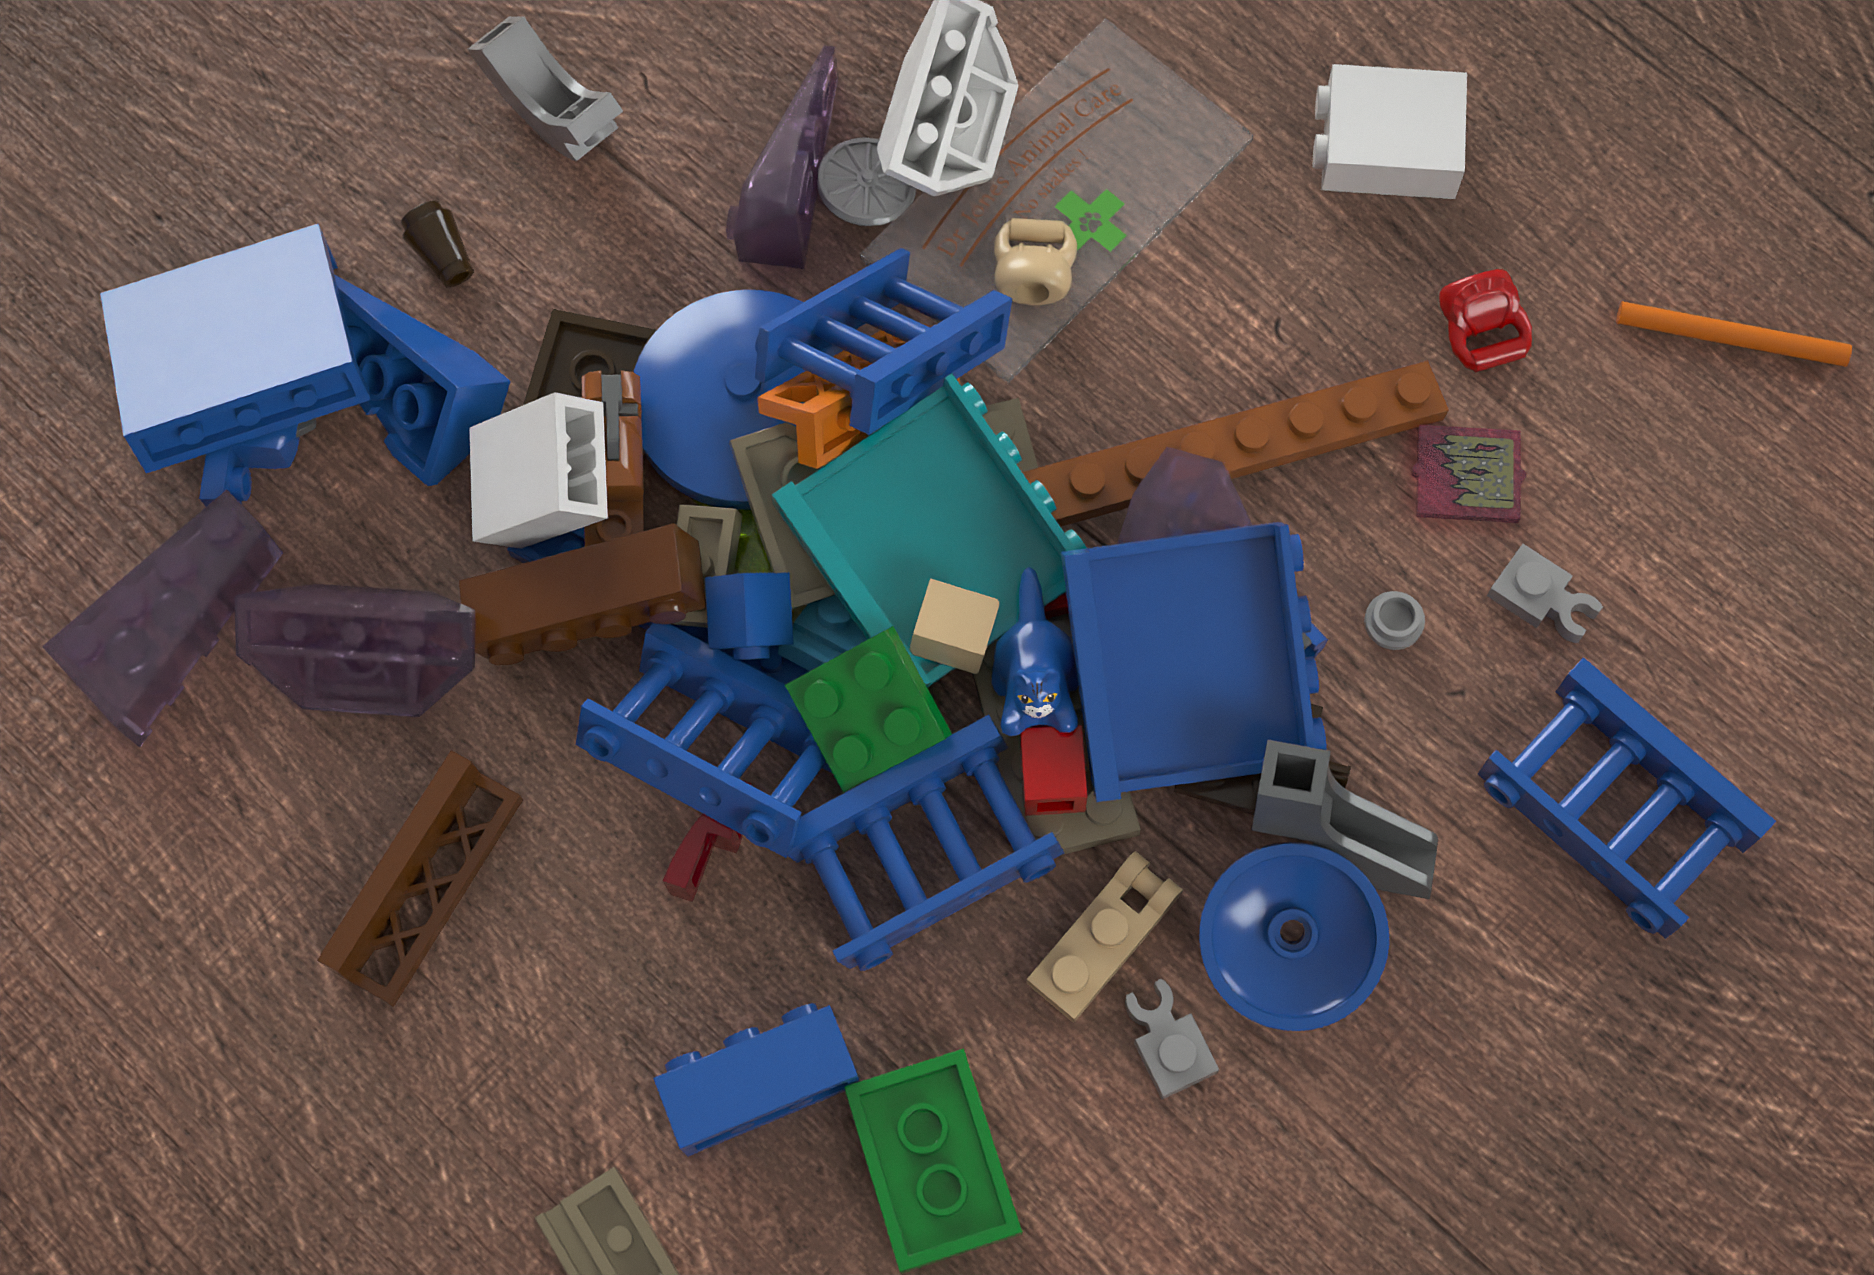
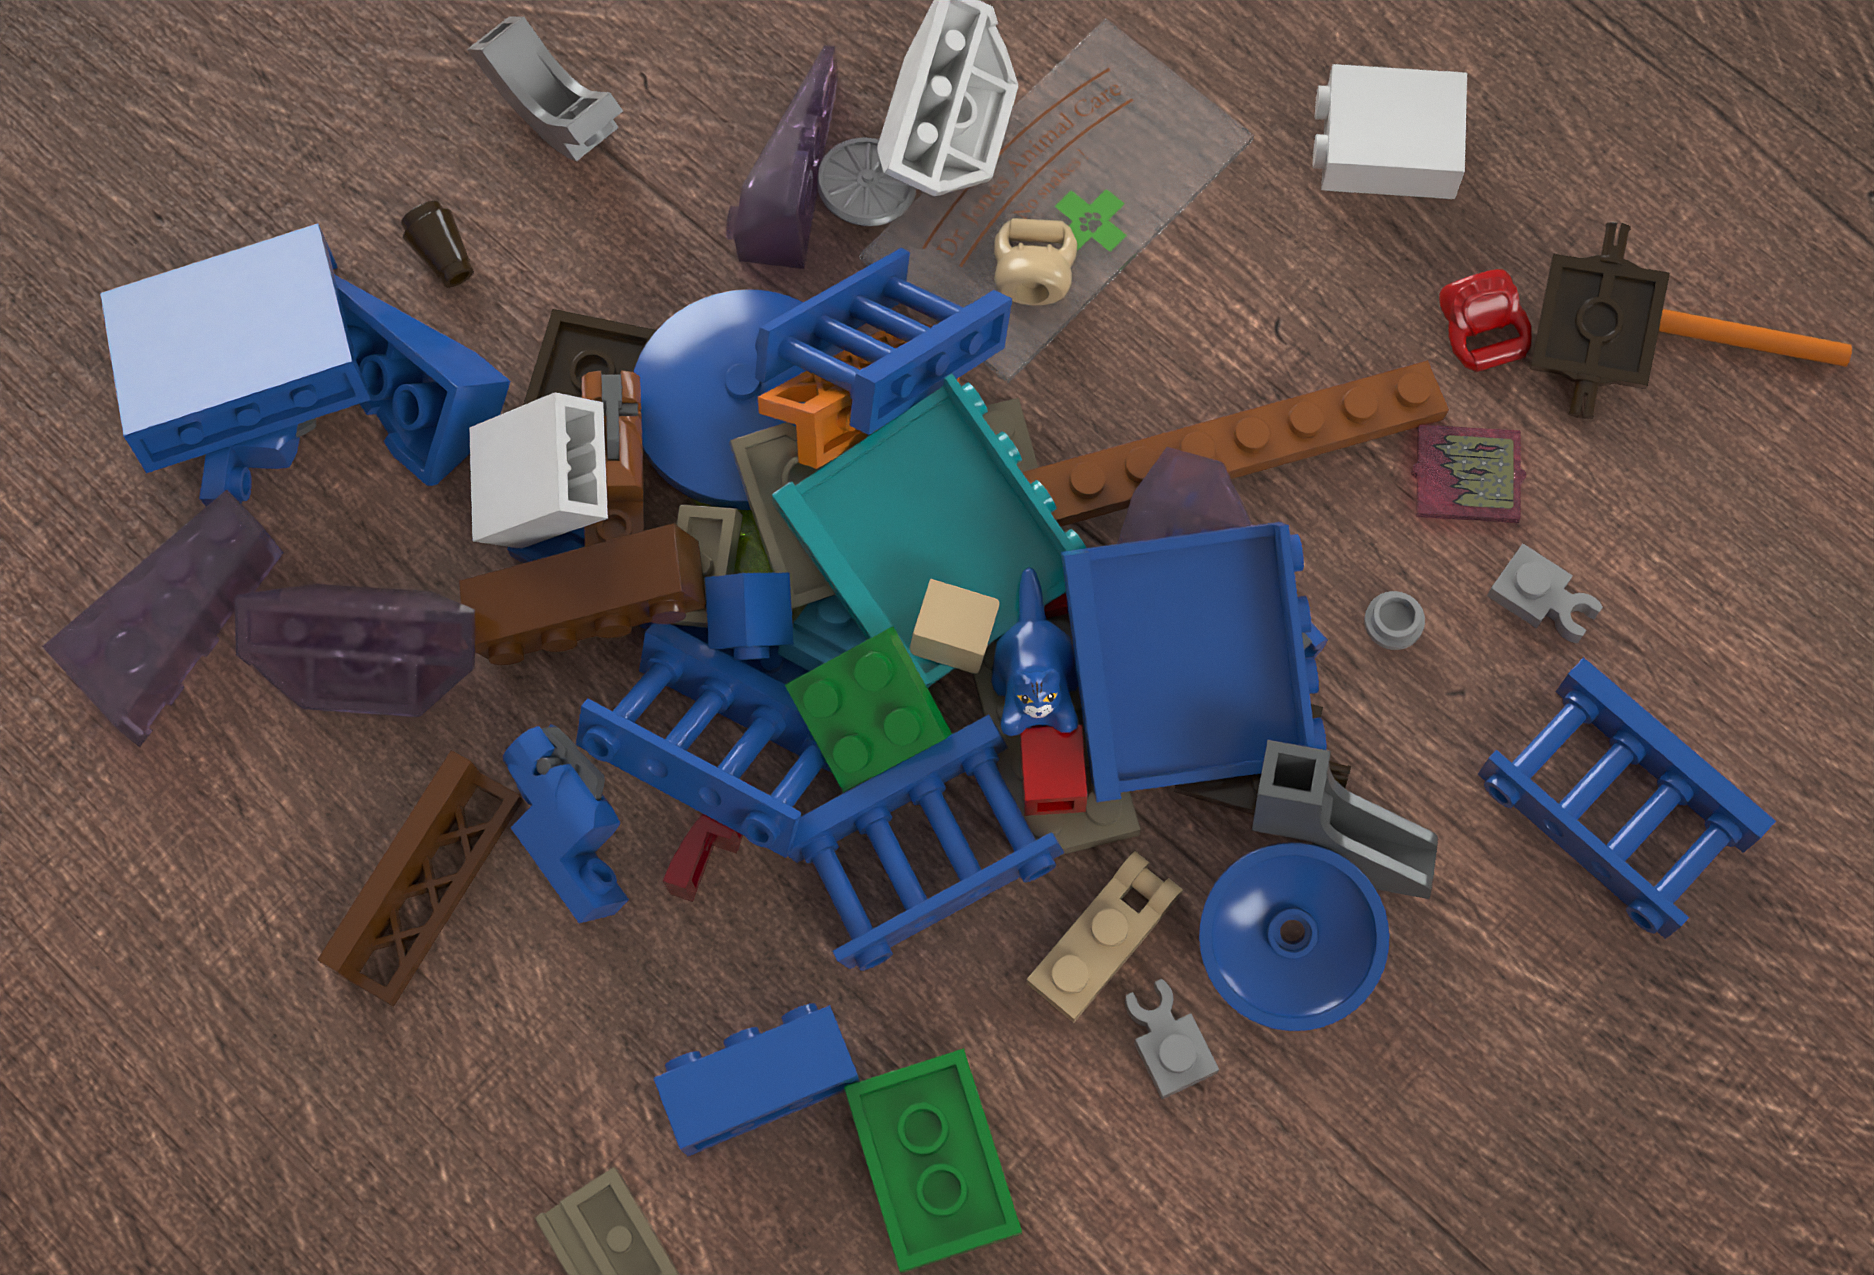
(565, 820): none -> blue plate
(1599, 320): none -> dark brown plate

